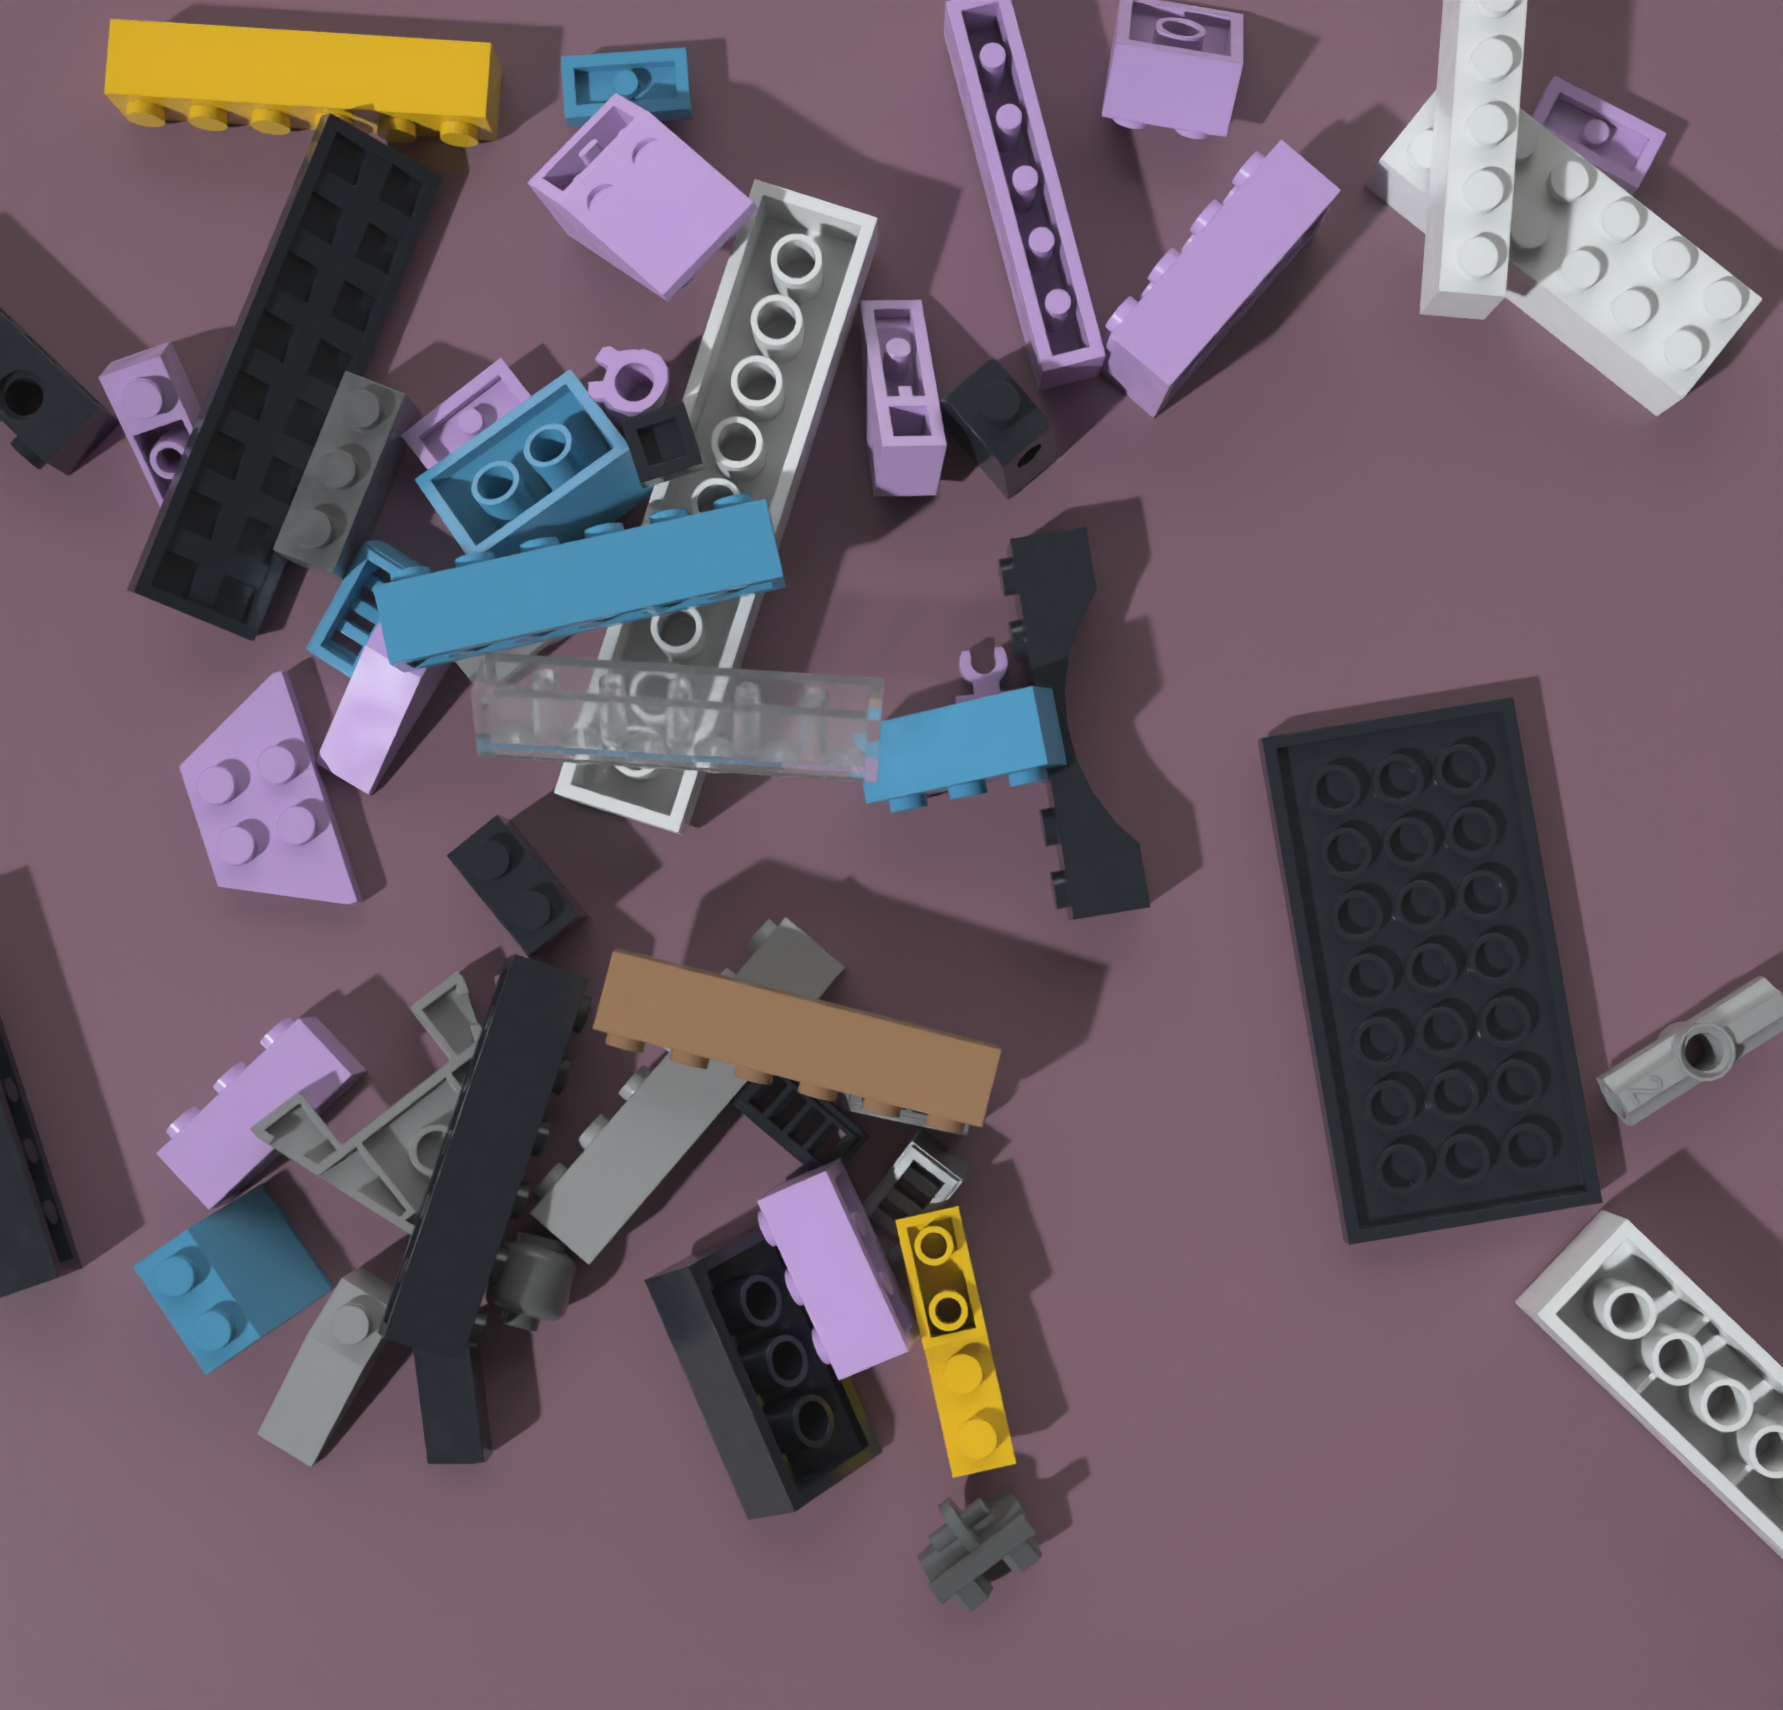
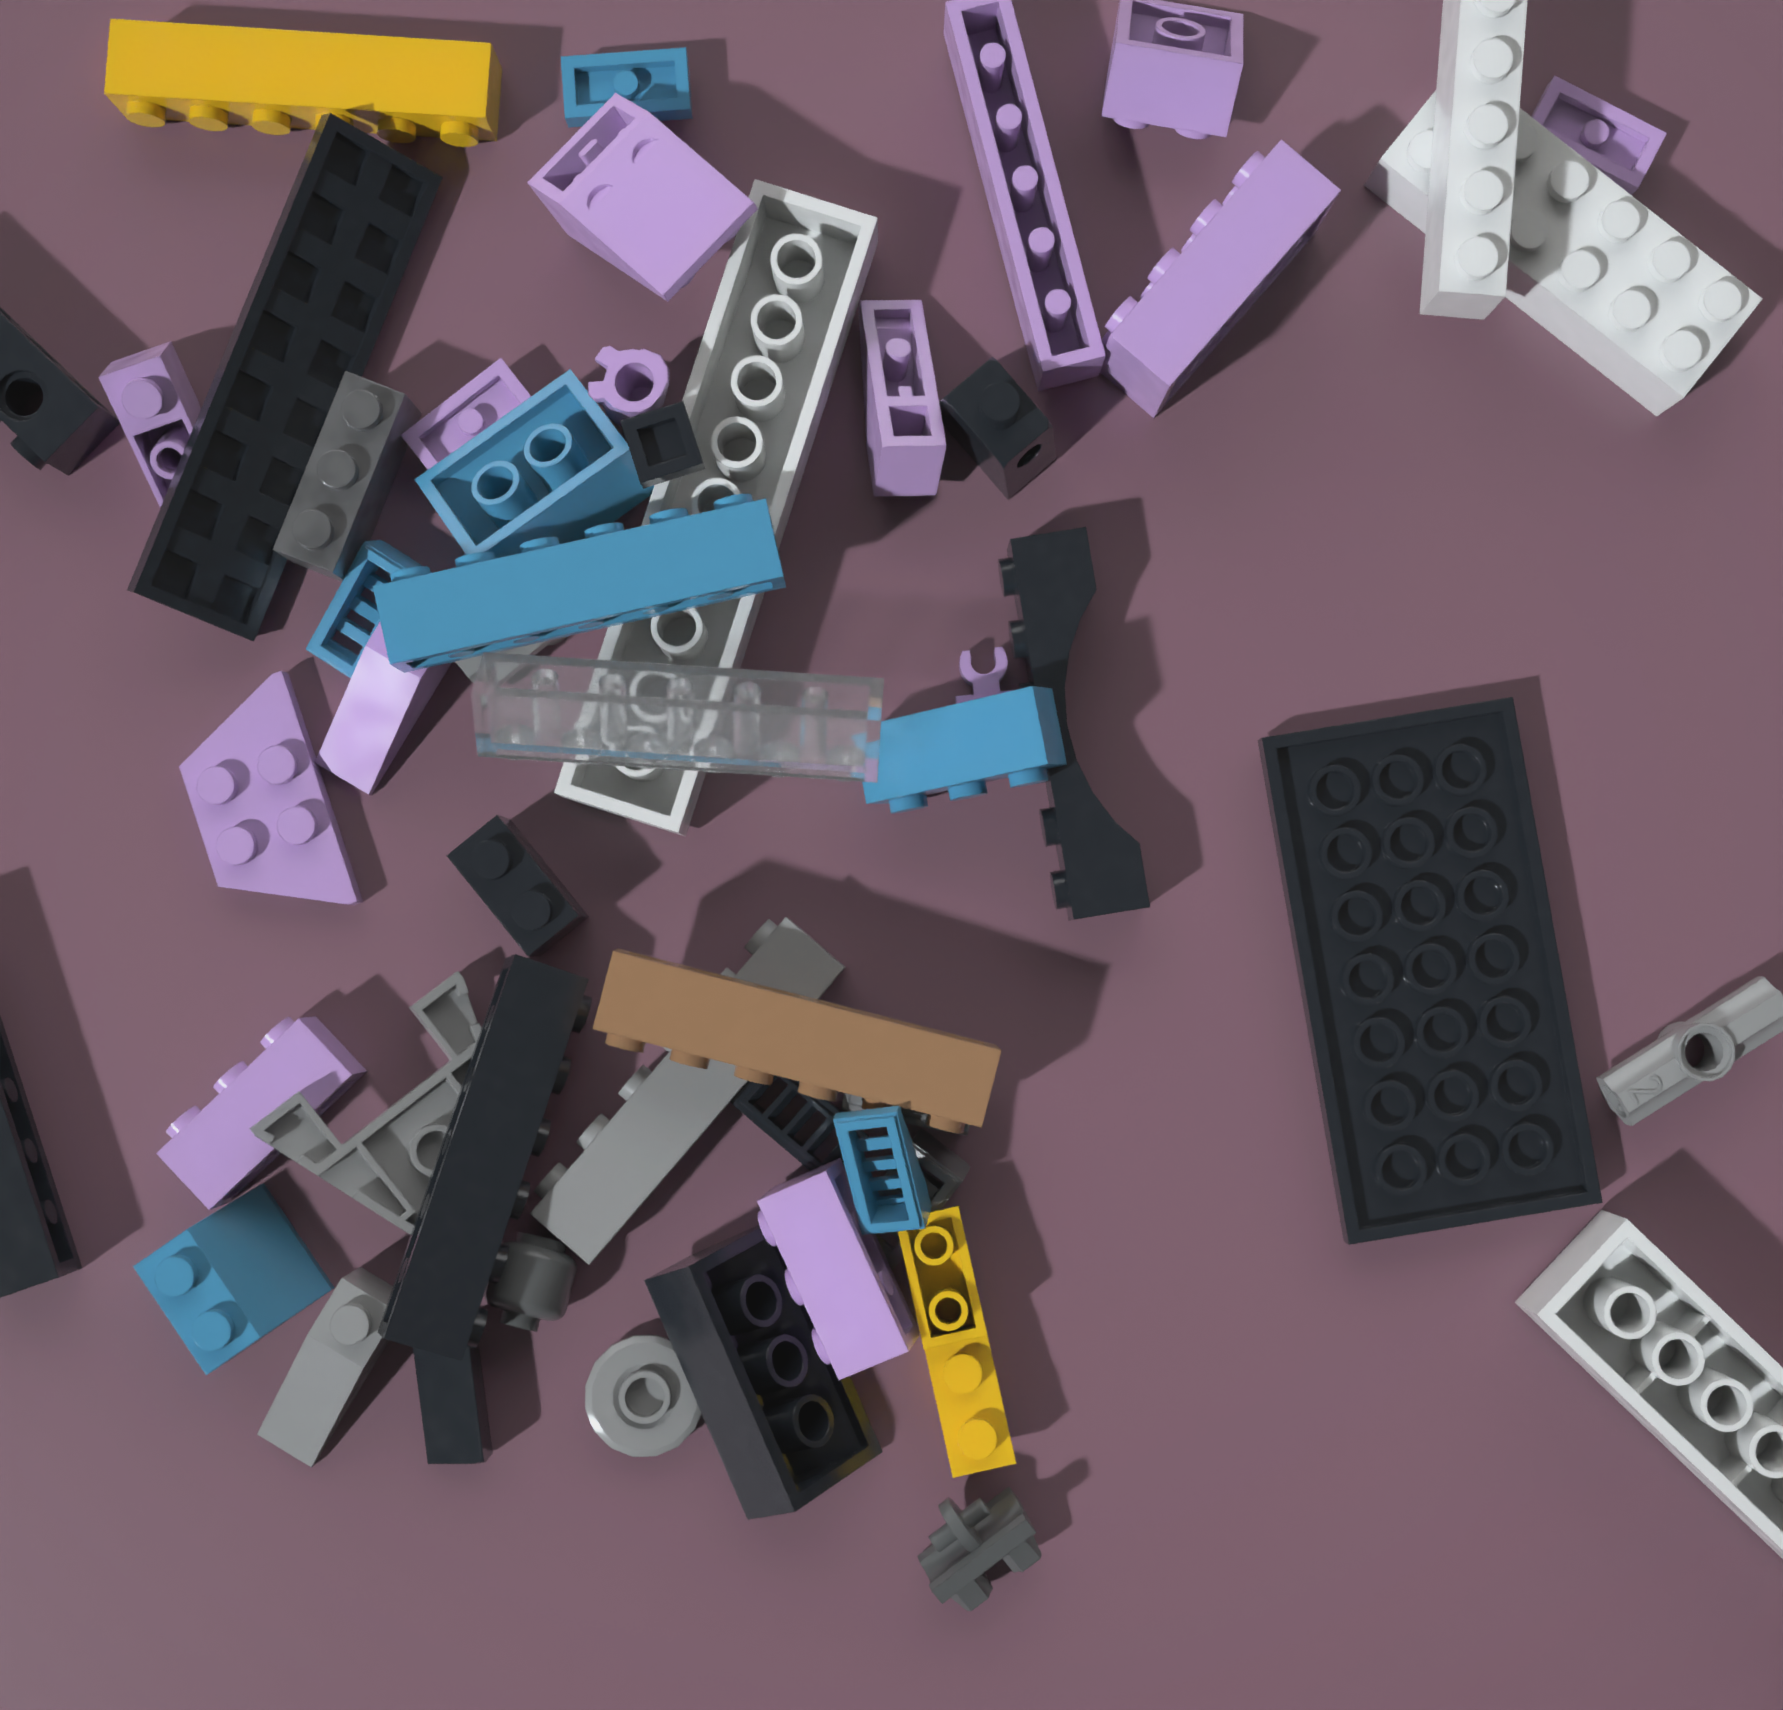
(640, 1397): none -> light grey wheel
(878, 1212): none -> dark azure slope

